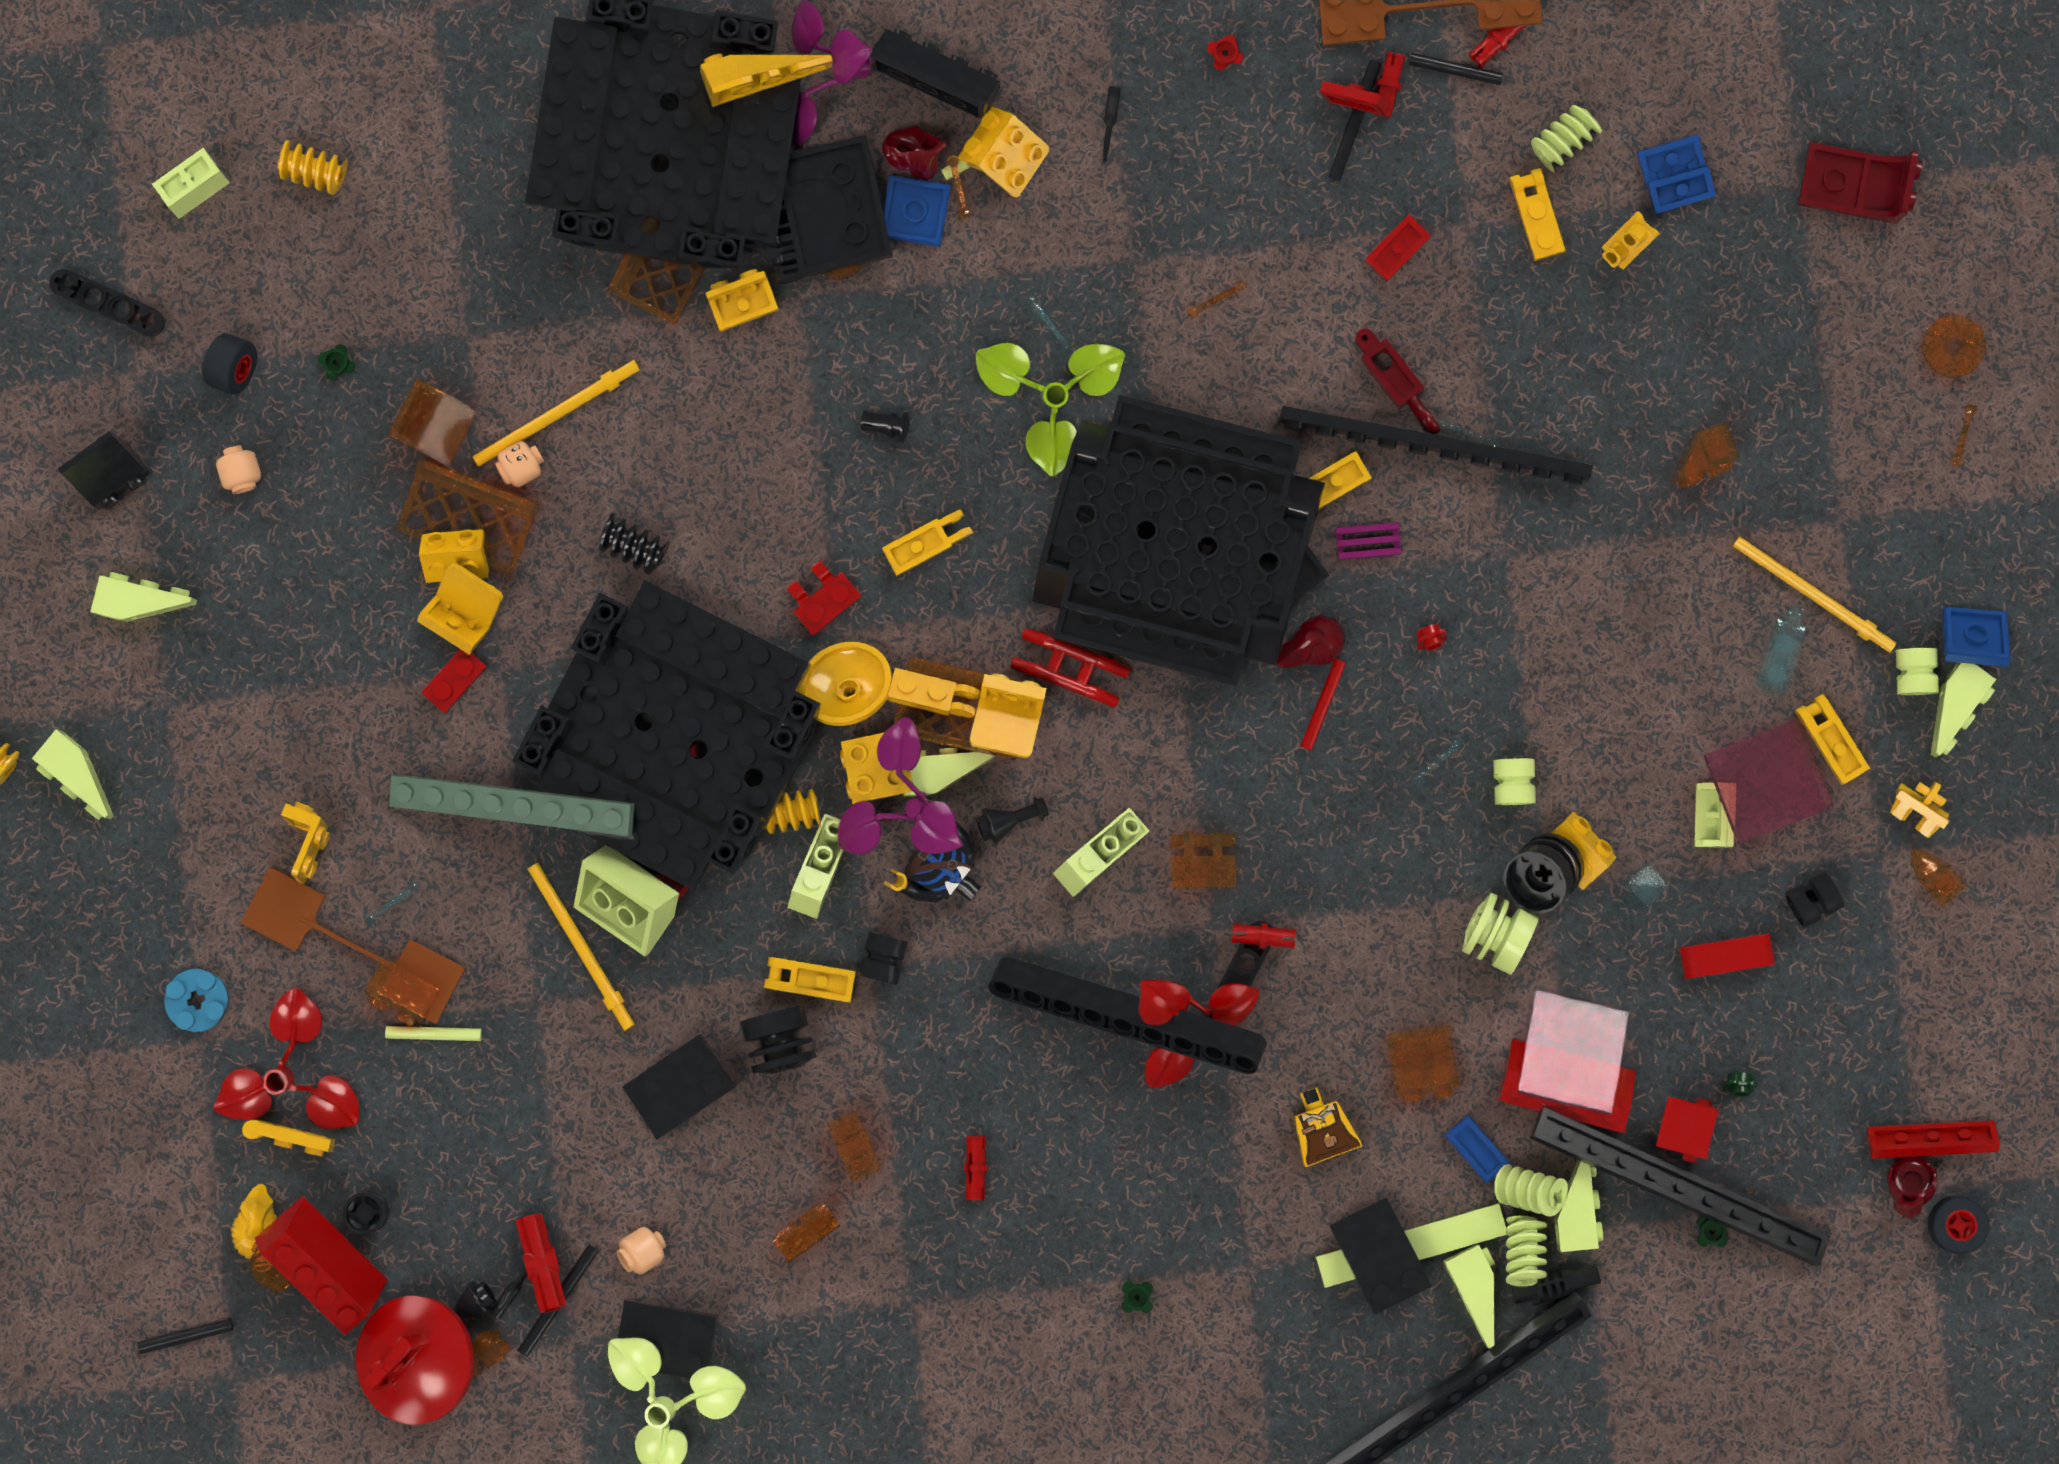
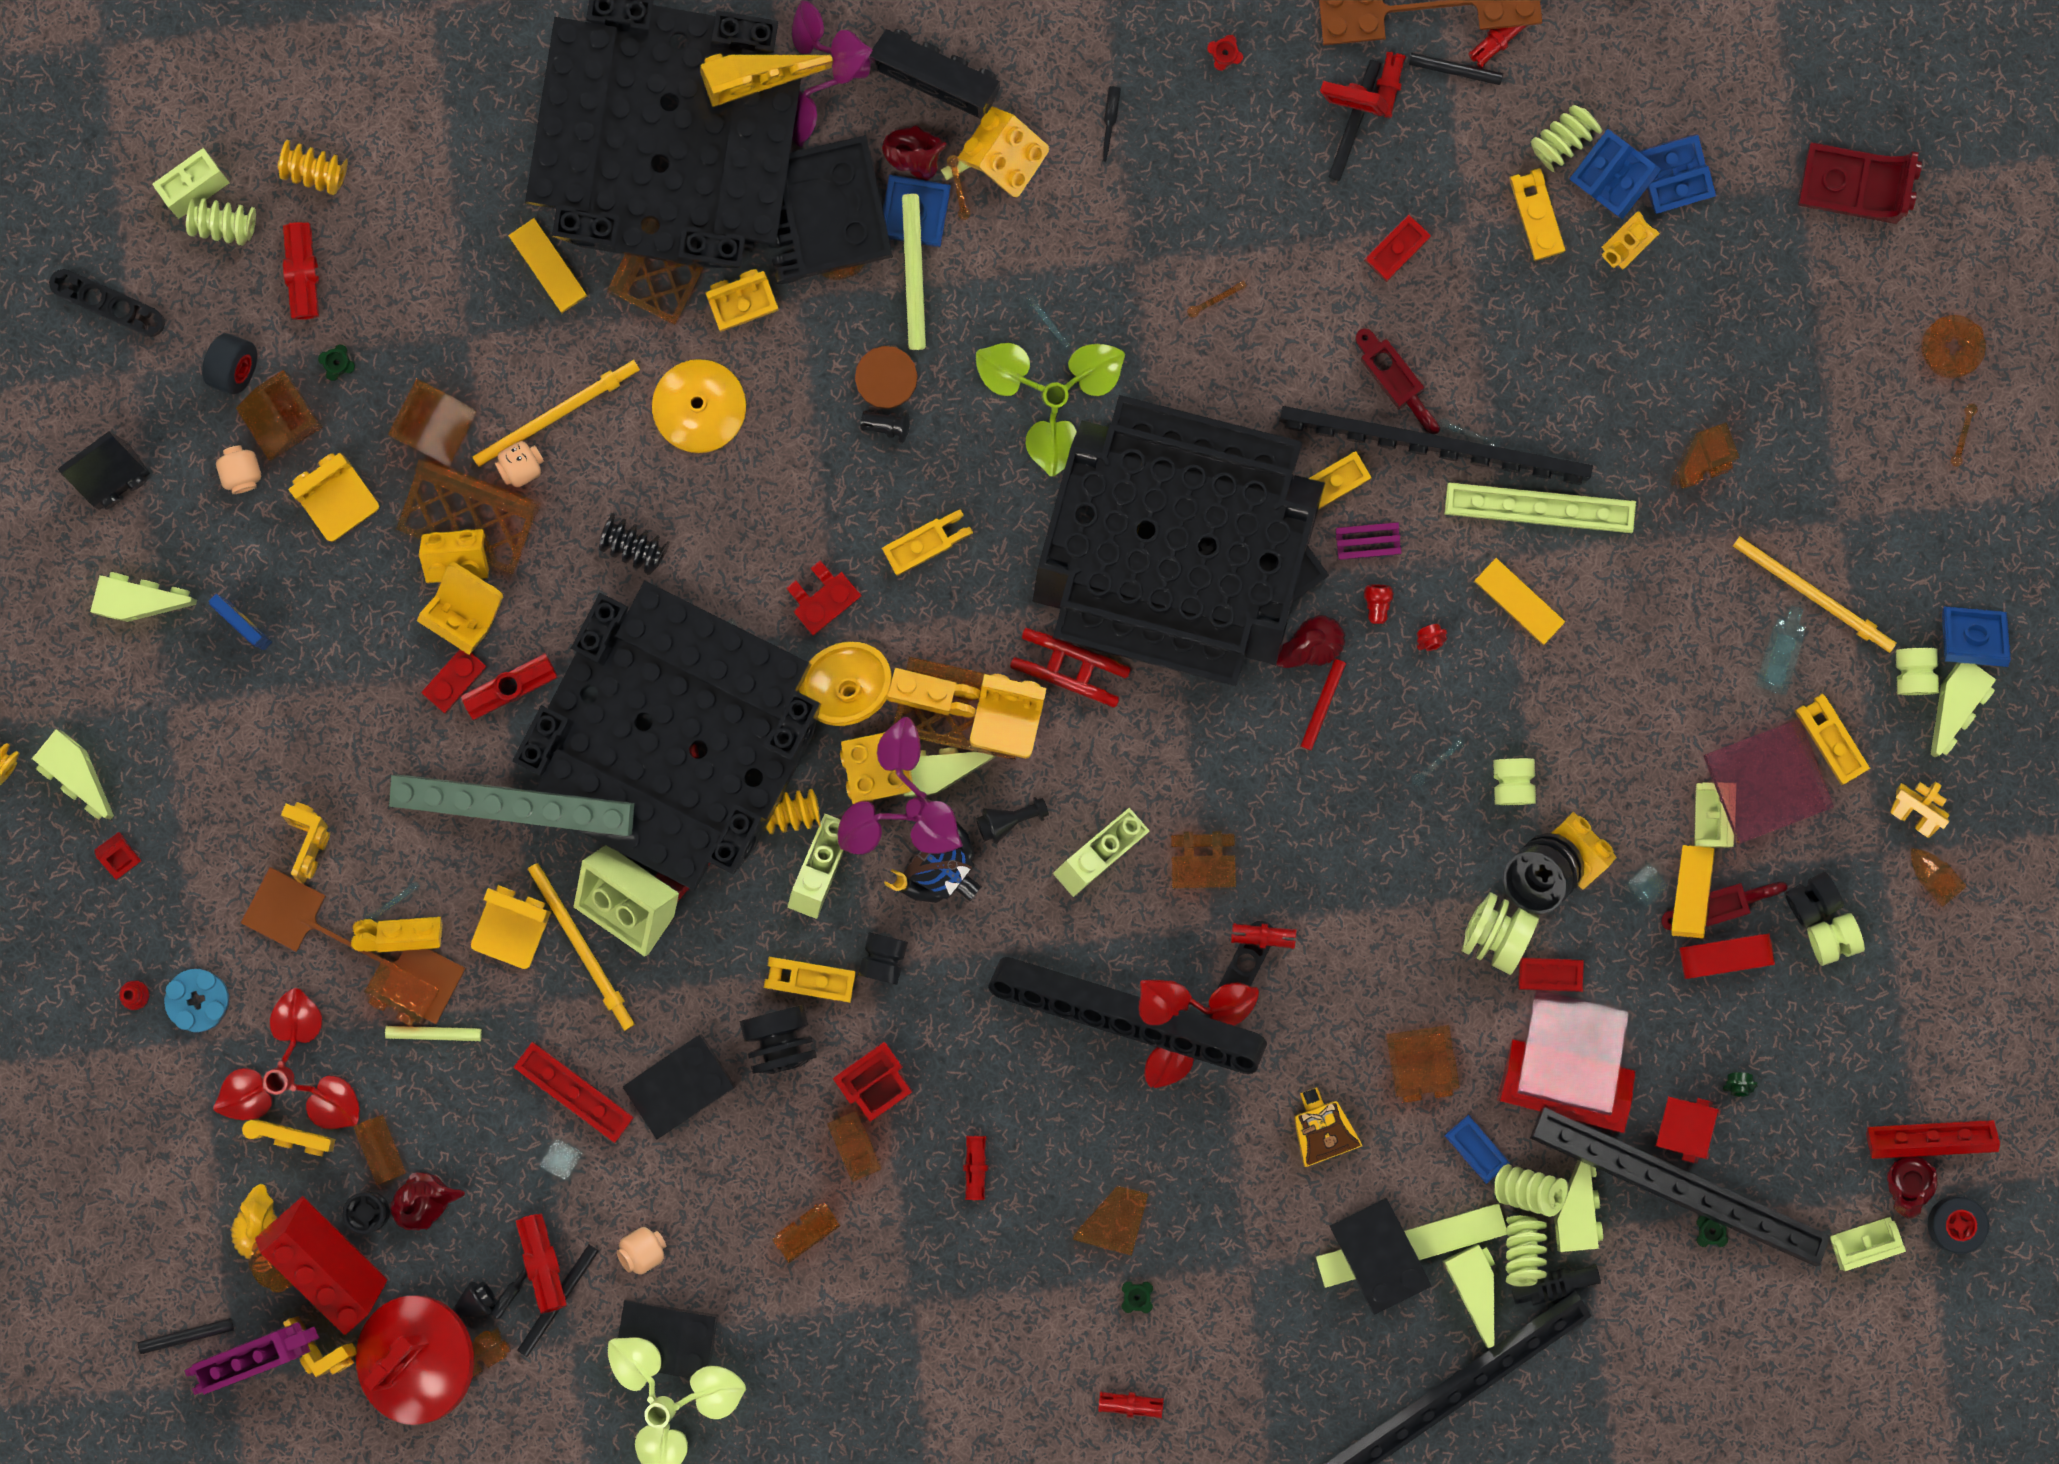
(117, 855): none -> red slope
(134, 995): none -> red piece
(219, 222): none -> yellowish green piece
(239, 622): none -> blue tile
(251, 1358): none -> magenta hinge
(278, 415): none -> clear orange slope
(300, 271): none -> red piece
(319, 1365): none -> yellow bracket
(334, 496): none -> yellow bracket
(379, 1149): none -> clear orange hinge
(397, 934): none -> yellow hinge
(421, 1201): none -> dark red hair
(490, 695): none -> red piece
(510, 927): none -> yellow bracket
(547, 265): none -> yellow tile
(561, 1159): none -> clear light blue slope
(573, 1092): none -> red plate
(701, 428): none -> yellow dish
(874, 1082): none -> red plate
(886, 377): none -> dark orange tile
(913, 271): none -> yellowish green axle
(1115, 1221): none -> clear orange wing
(1131, 1405): none -> red pin
(1378, 602): none -> red piece
(1519, 601): none -> yellow tile
(1540, 507): none -> yellowish green tile
(1550, 974): none -> red plate
(1615, 174): none -> blue slope
(1693, 891): none -> yellow tile
(1732, 902): none -> dark red piece
(1836, 939): none -> yellowish green wheel
(1867, 1244): none -> yellowish green hinge

